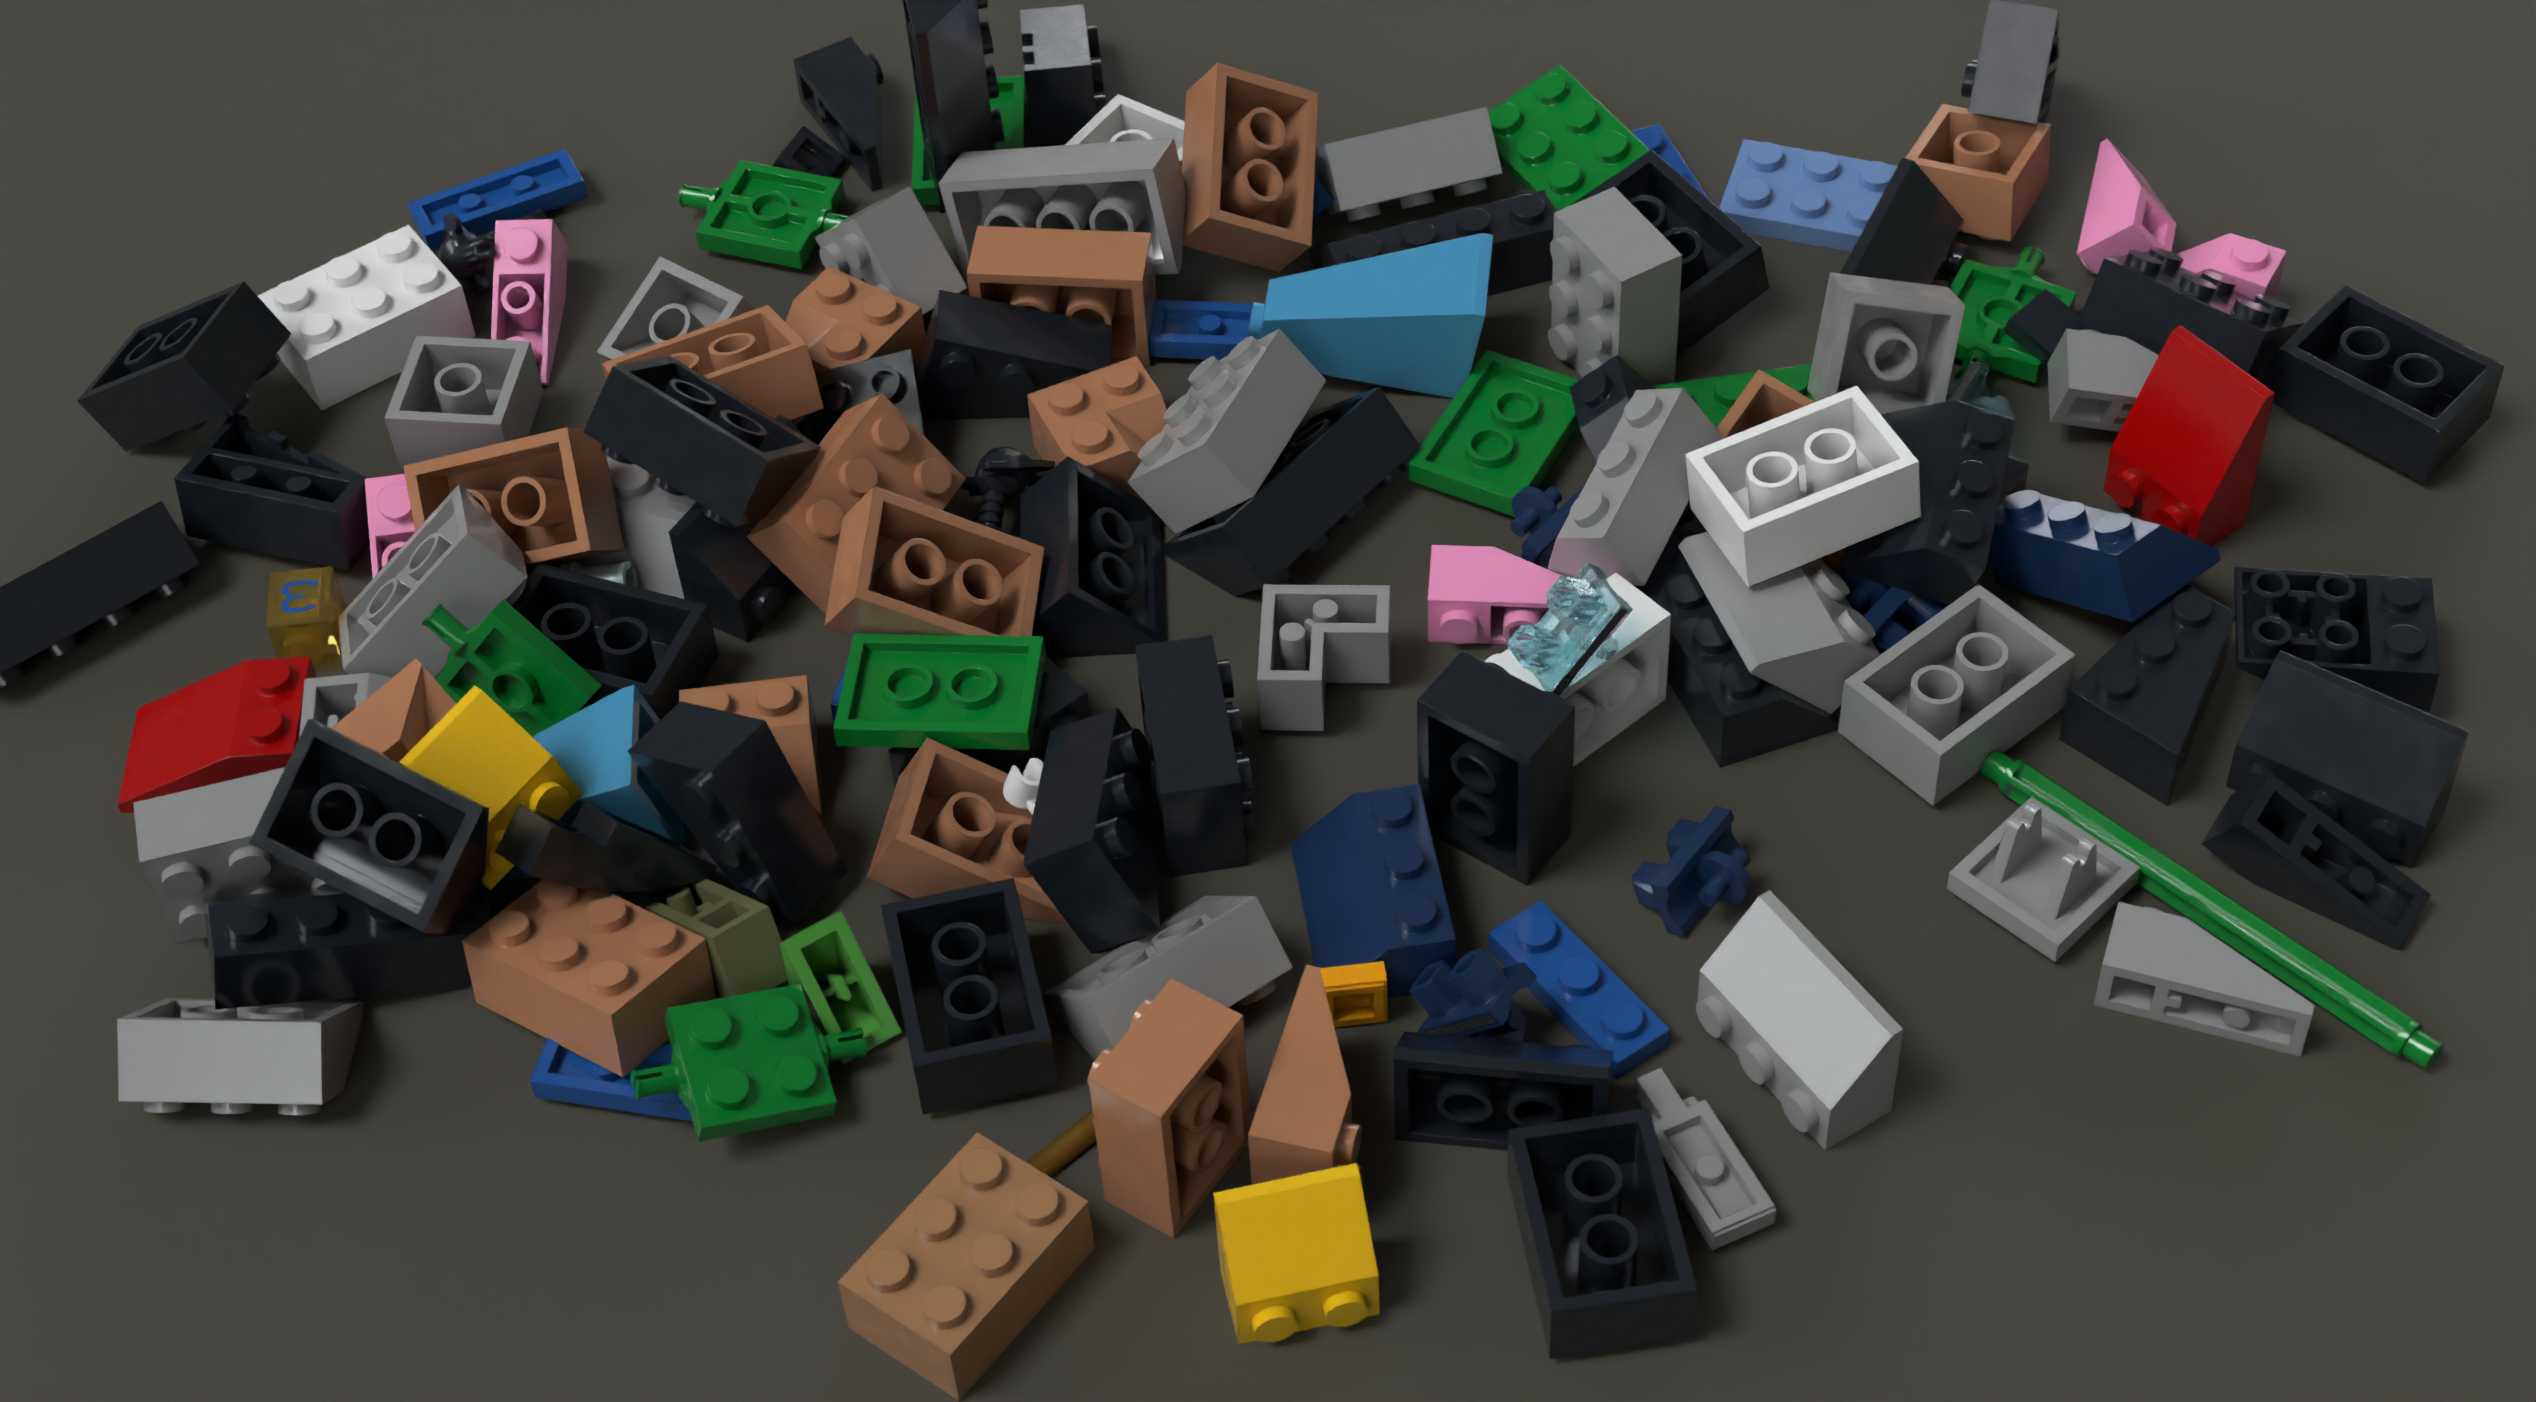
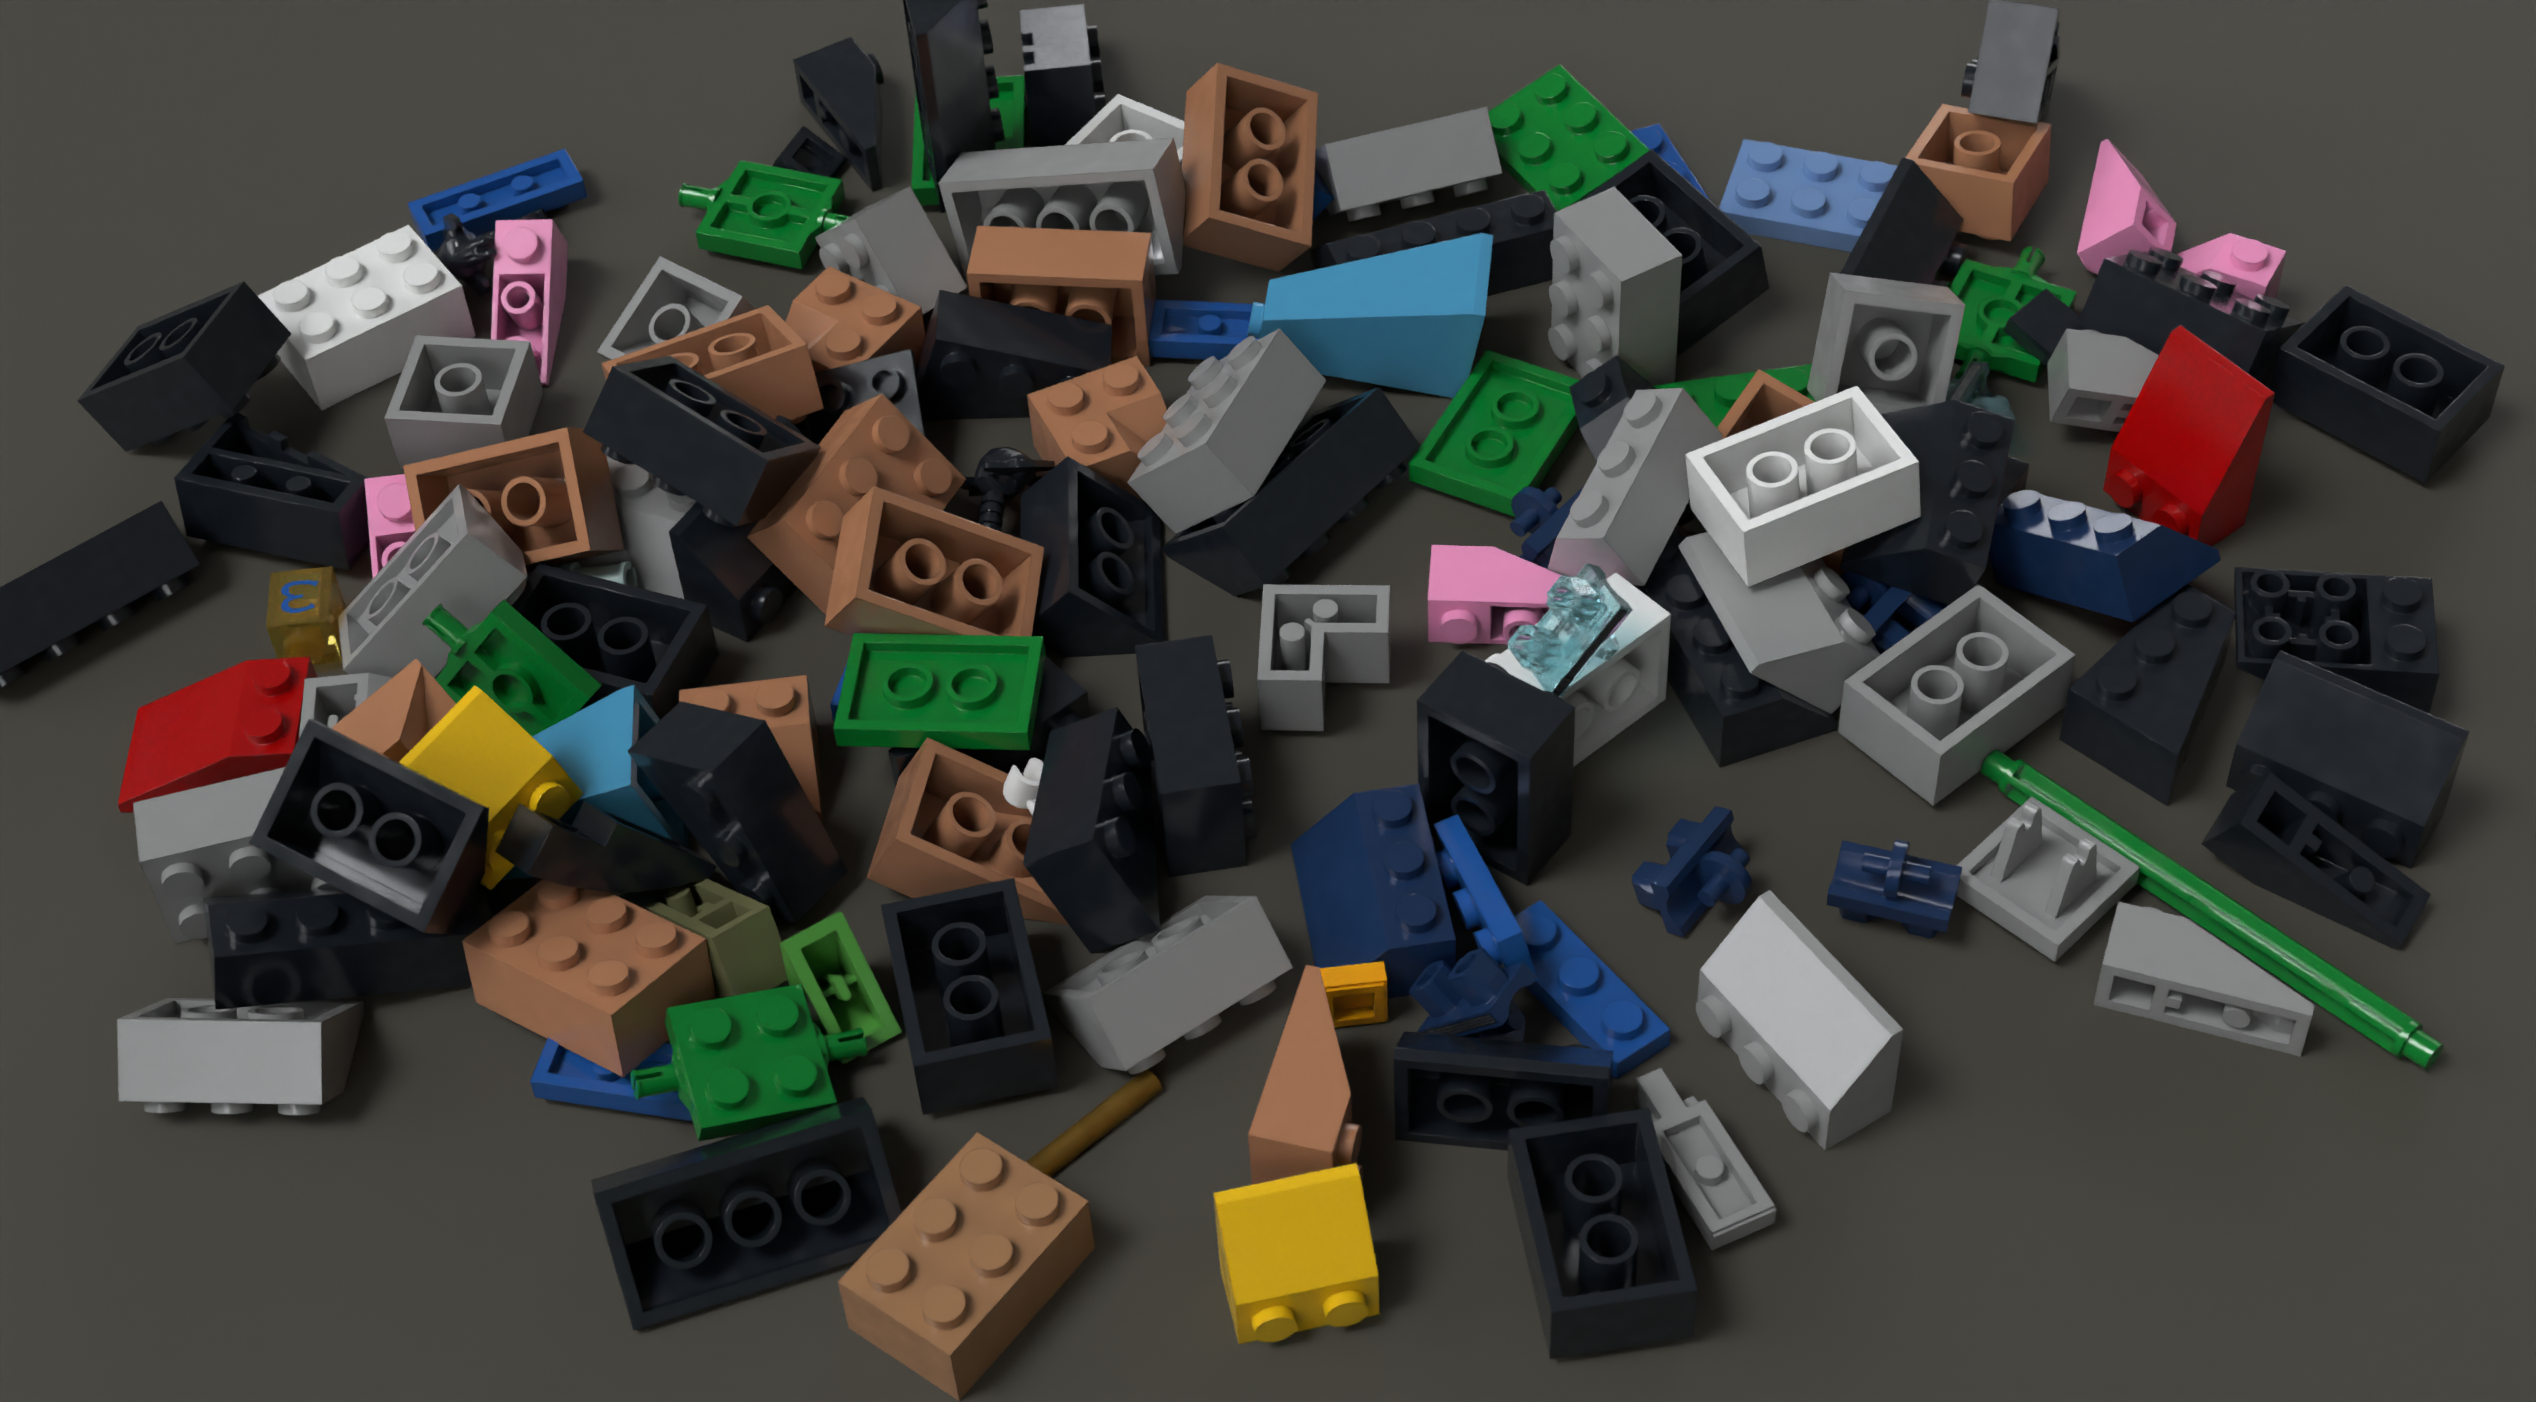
(747, 1212): none -> black slope
(1171, 1106): nougat brick -> none
(1479, 896): none -> blue plate
(1894, 887): none -> dark blue hips

